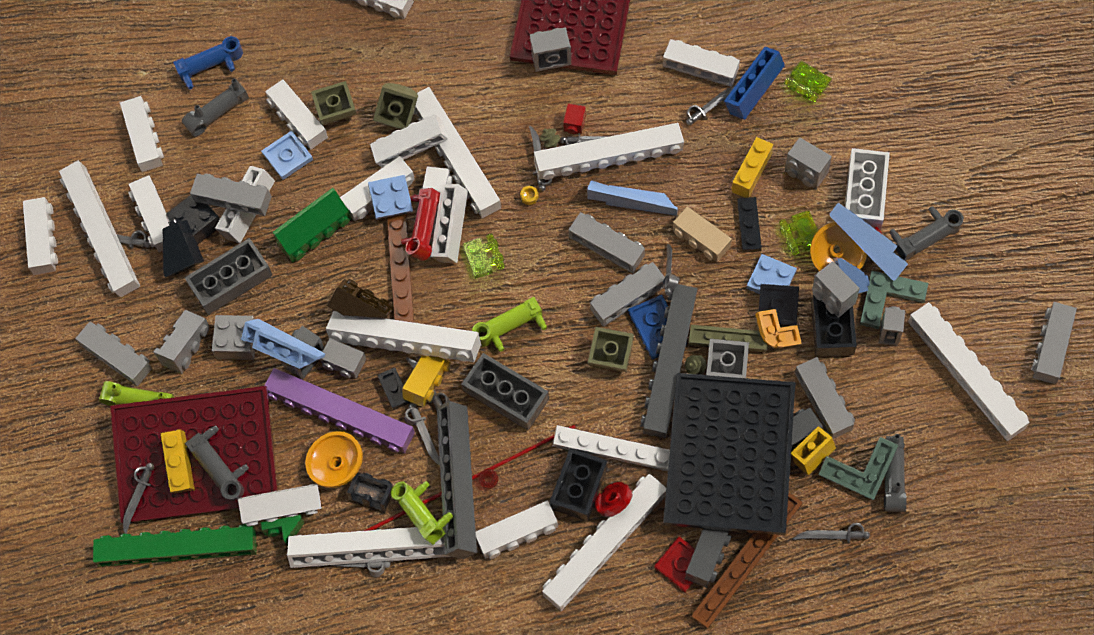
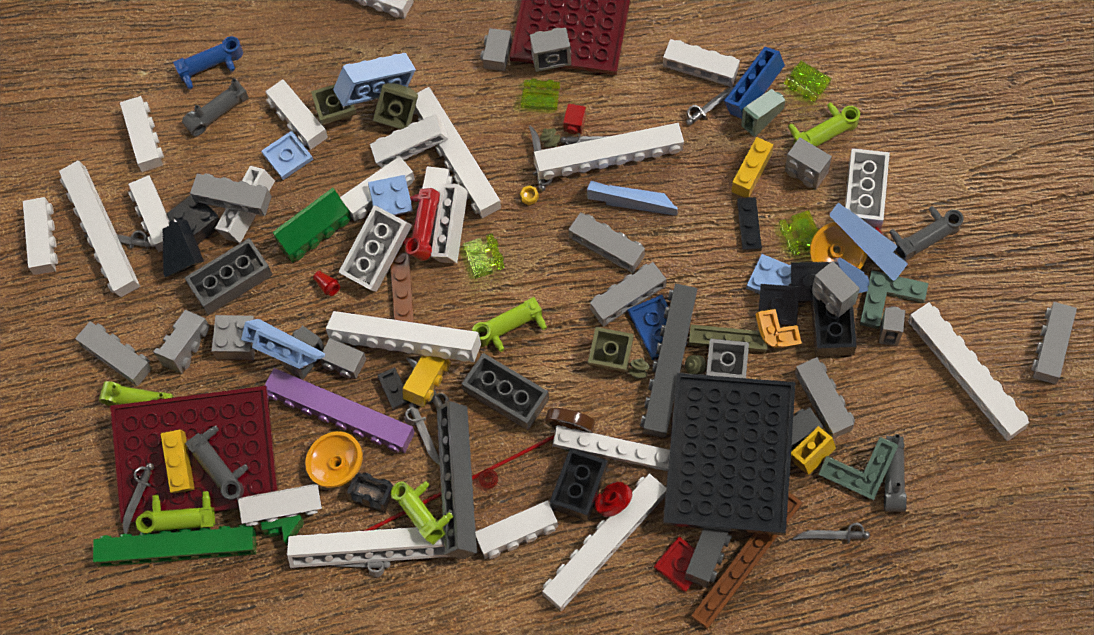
(178, 518): none -> lime piece
(328, 284): none -> red cone
(354, 301): dark brown slope -> none
(365, 79): none -> light blue brick
(375, 248): none -> white brick
(496, 49): none -> light grey brick
(540, 99): none -> clear neon green plate
(569, 419): none -> reddish brown wheel
(638, 368): none -> olive wheel
(670, 280): flat silver sword -> none
(701, 234): tan brick -> none
(762, 111): none -> sand green slope
(803, 276): none -> black plate
(830, 127): none -> lime piece

